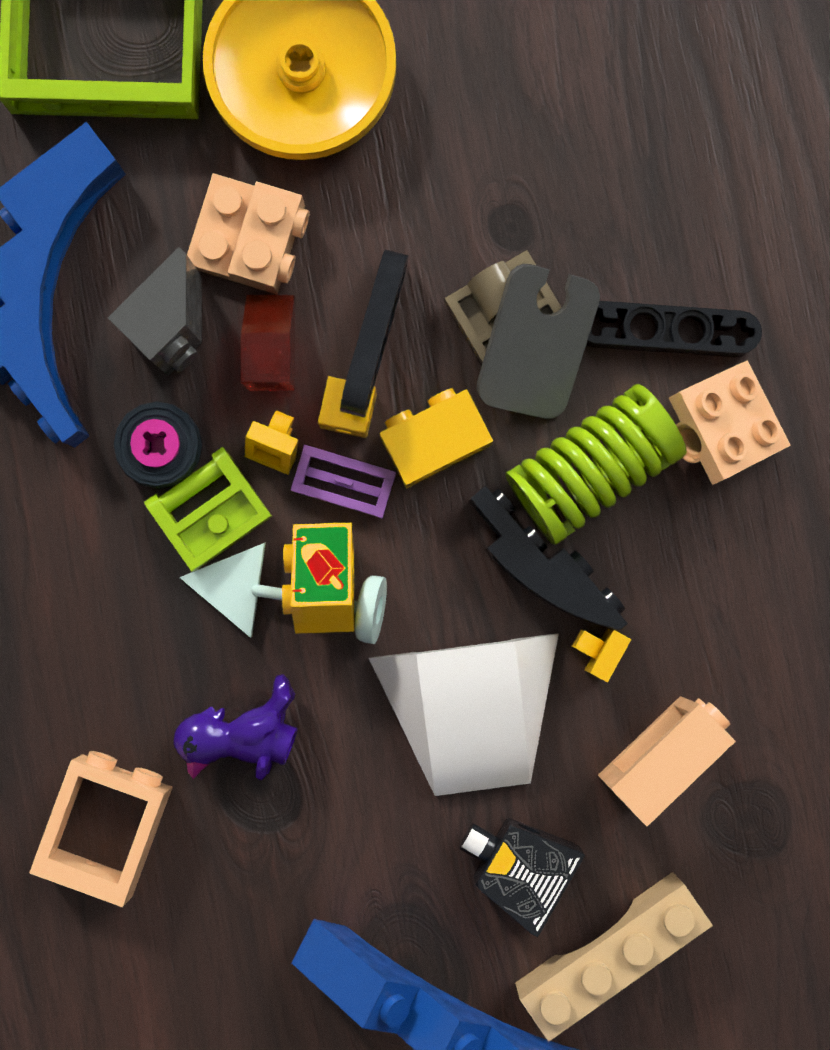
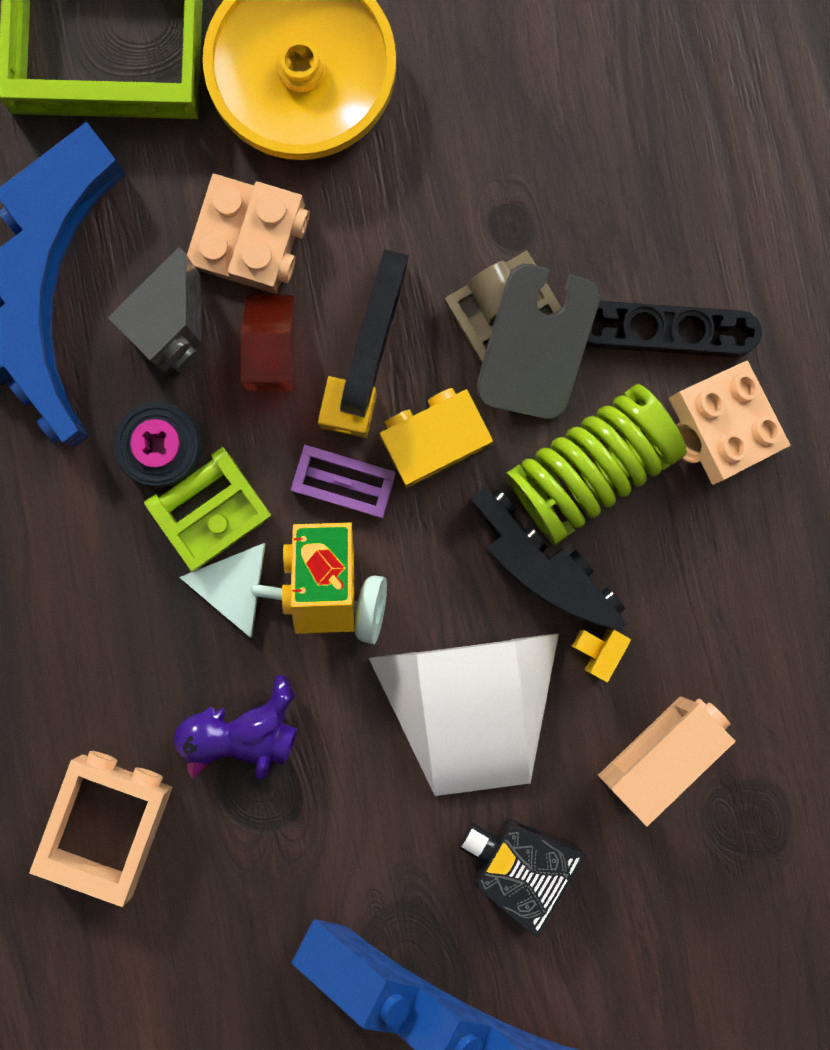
(272, 444): yellow tile -> none
(580, 981): tan arch -> none

